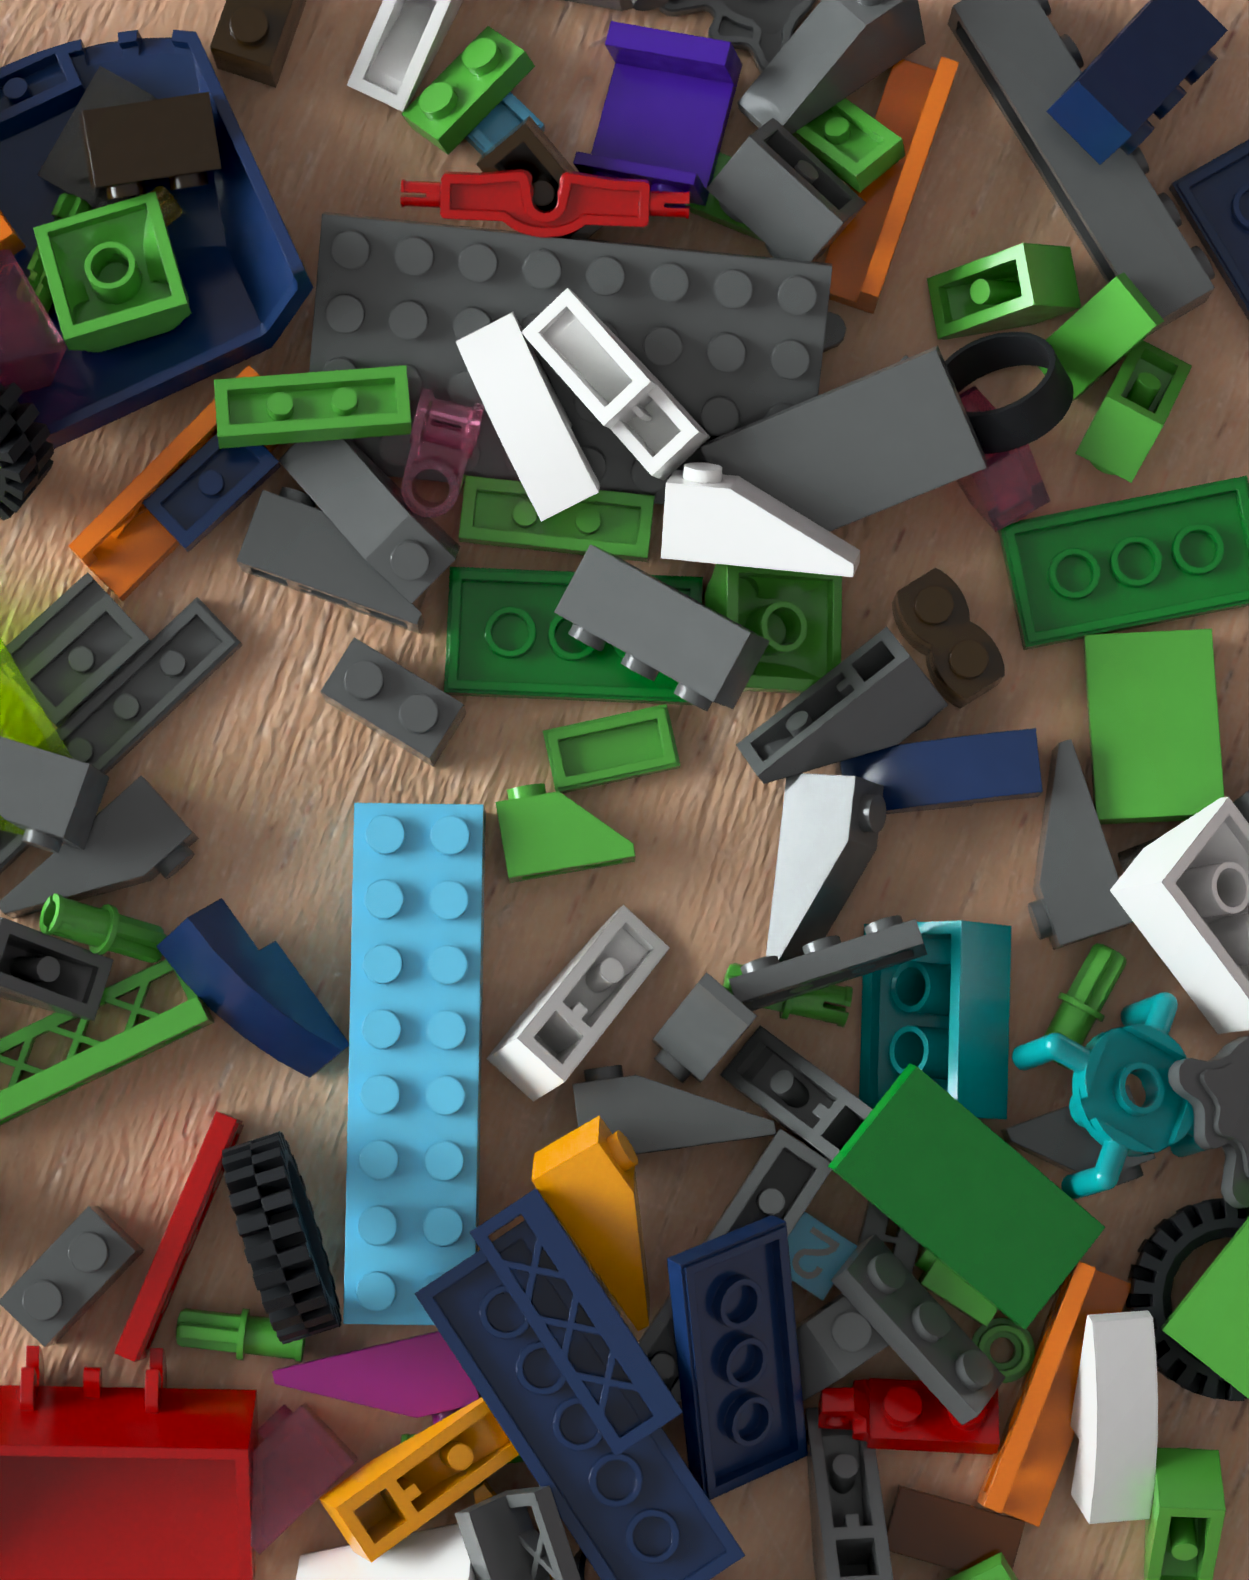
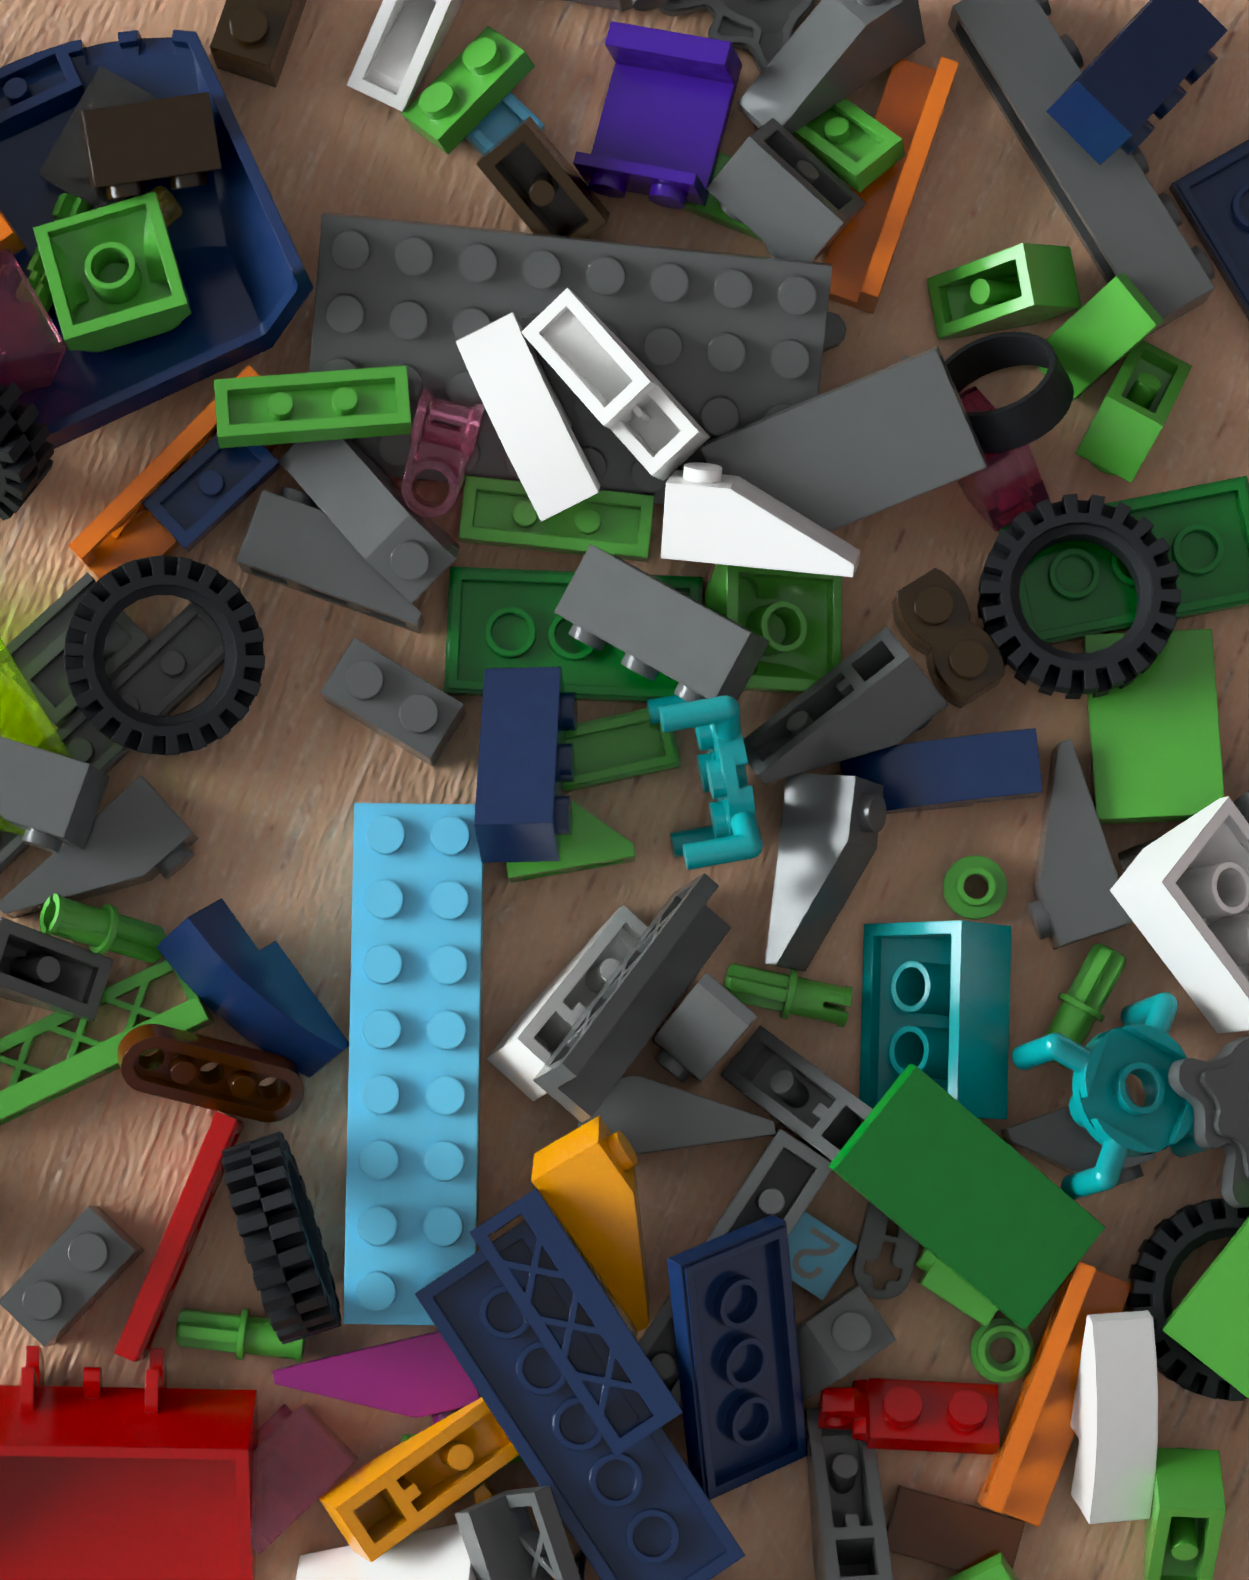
(227, 1088): none -> reddish brown plate
(241, 644): none -> black tyre
(510, 193): red piece -> none
(524, 765): none -> dark blue brick
(634, 1001): none -> dark grey fence
(722, 772): none -> teal plate
(828, 963): dark grey plate -> none
(918, 1329): dark grey plate -> none
(963, 904): none -> bright green plate
(1096, 524): none -> black tyre

